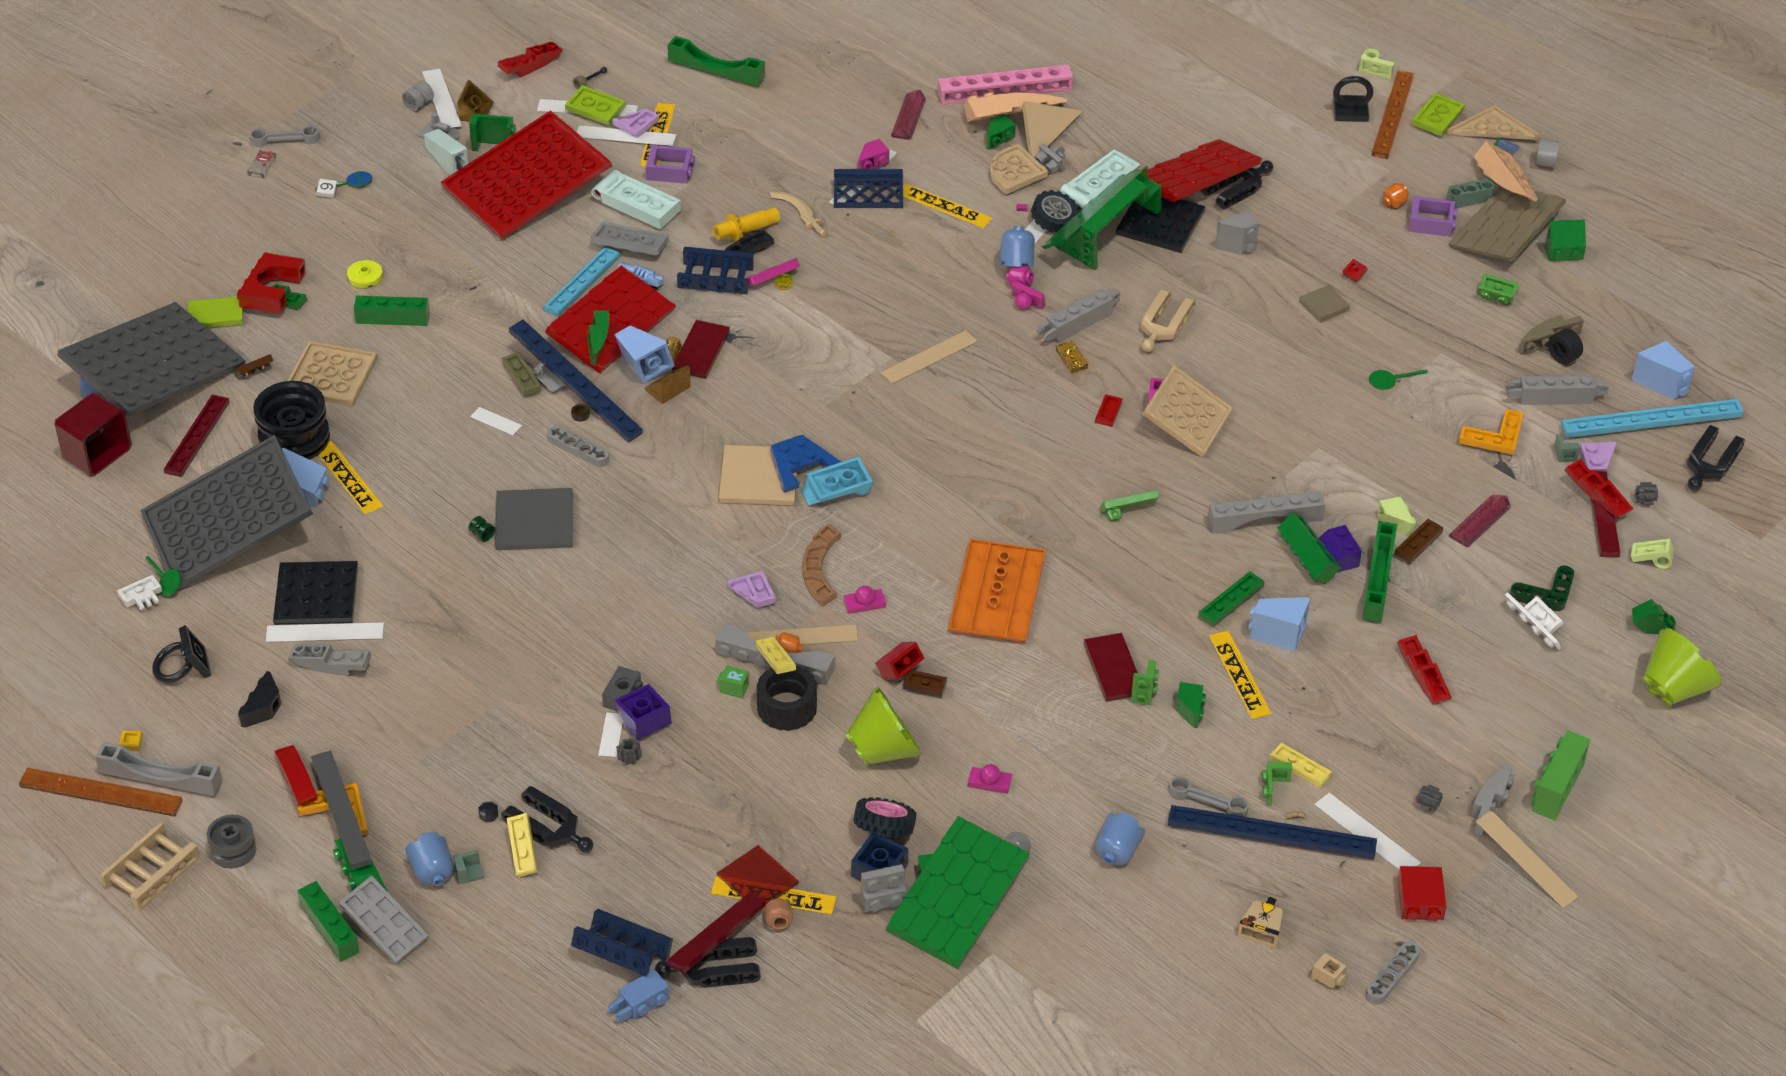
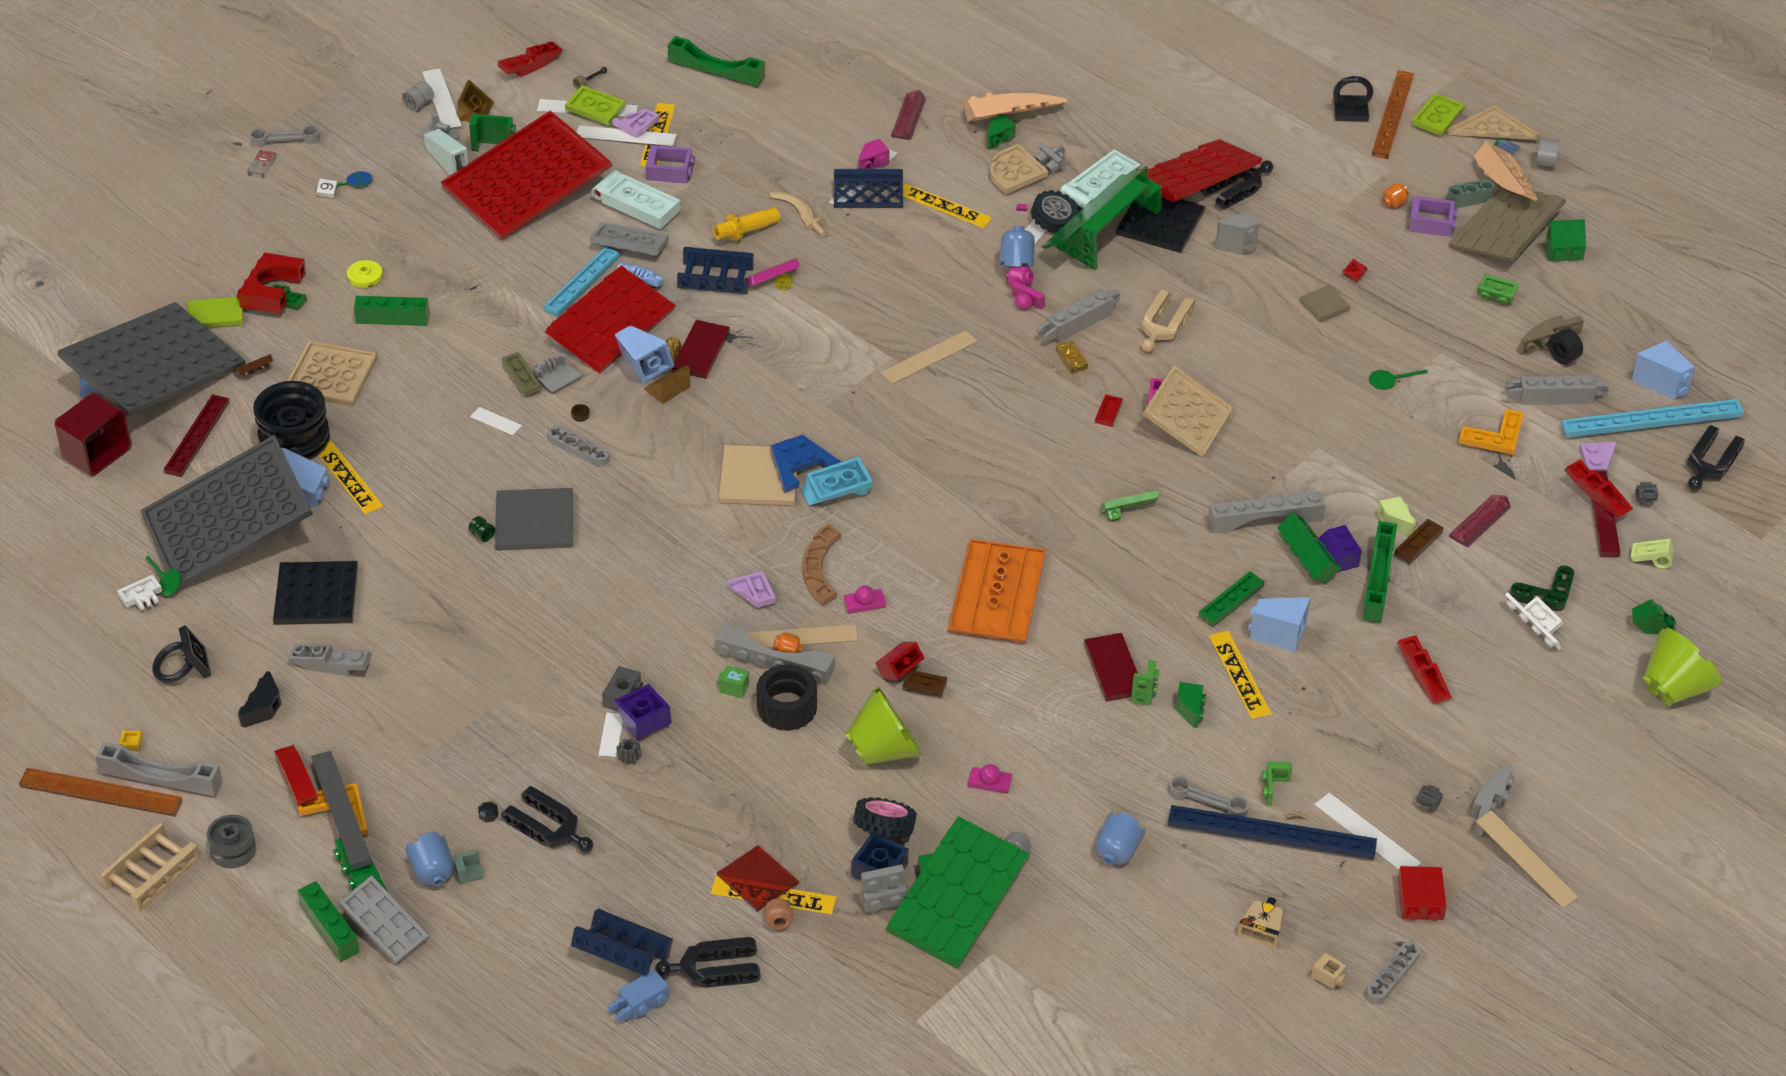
(324, 632): white sticker -> none
(522, 845): light yellow tile -> none
(576, 381): dark blue plate -> none
(597, 335): green slope -> none
(716, 932): dark red tile -> none
(752, 243): black hinge -> none
(775, 655): light yellow tile -> none
(1017, 81): bright pink brick -> none
(1045, 123): tan tile -> none
(1301, 765): light yellow tile -> none
(1373, 65): yellowish green plate -> none
(1560, 775): bright green brick -> none
(1566, 451): sand green panel -> none

